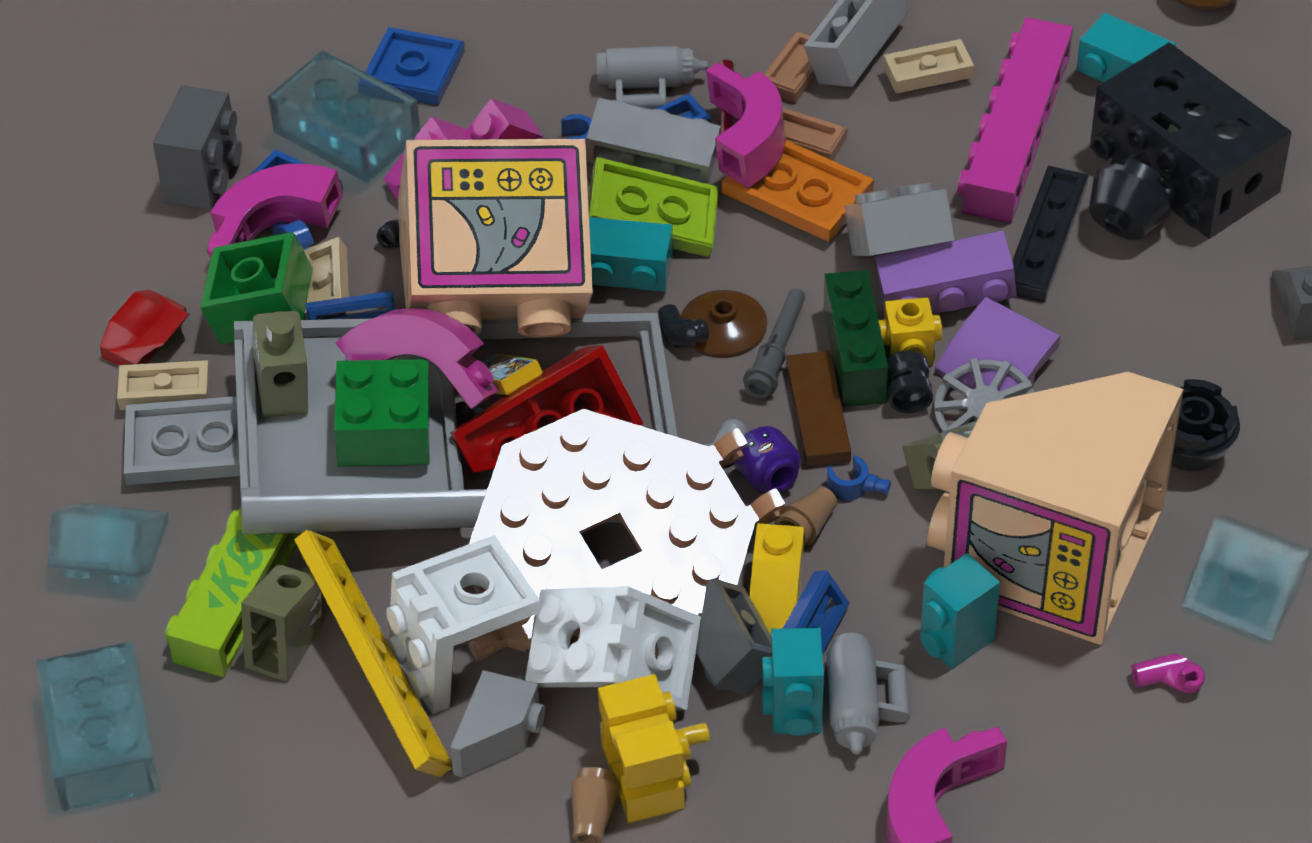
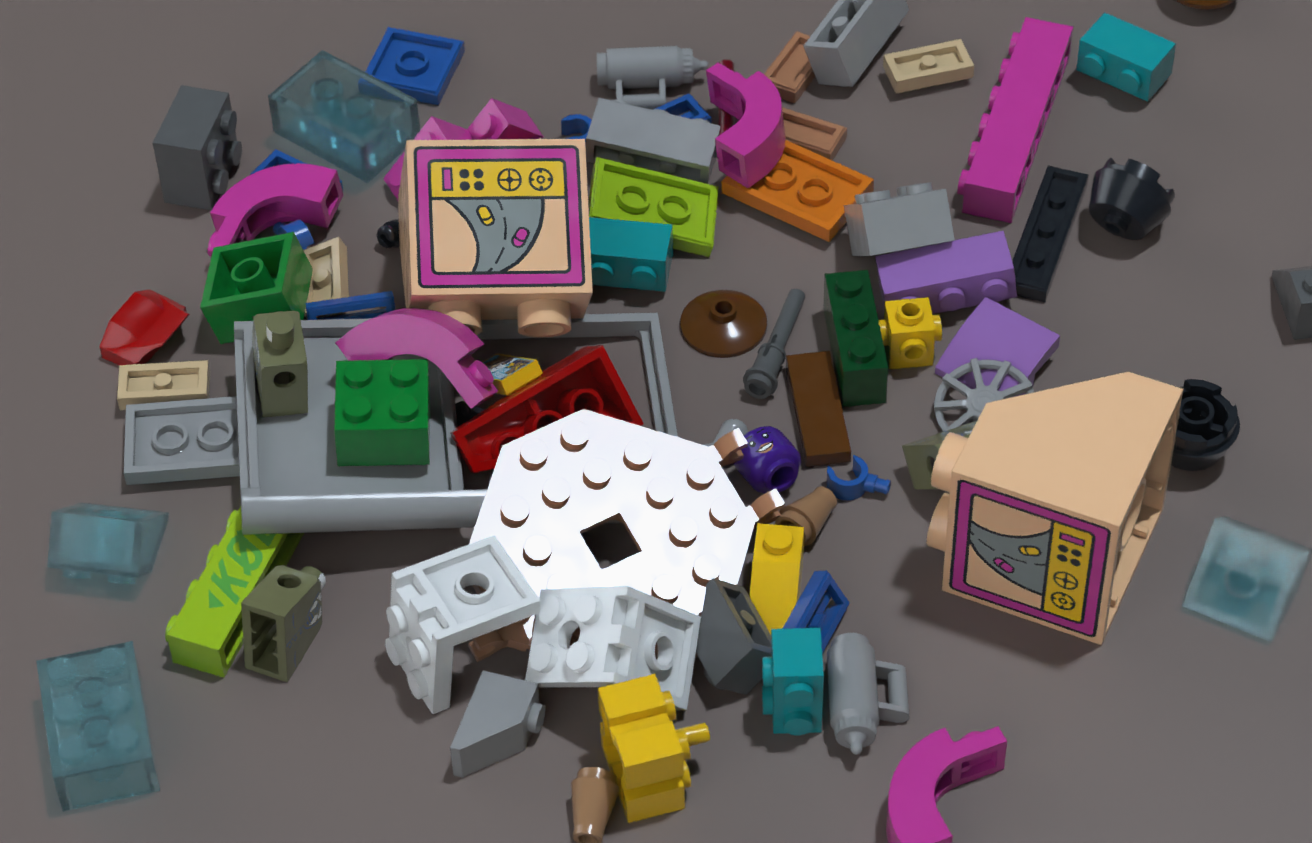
(374, 654): yellow tile -> none
(681, 331): black arm -> none
(909, 382): black wheel -> none
(959, 611): teal brick -> none
(1170, 670): dark pink arm -> none
(1194, 132): black piece -> none

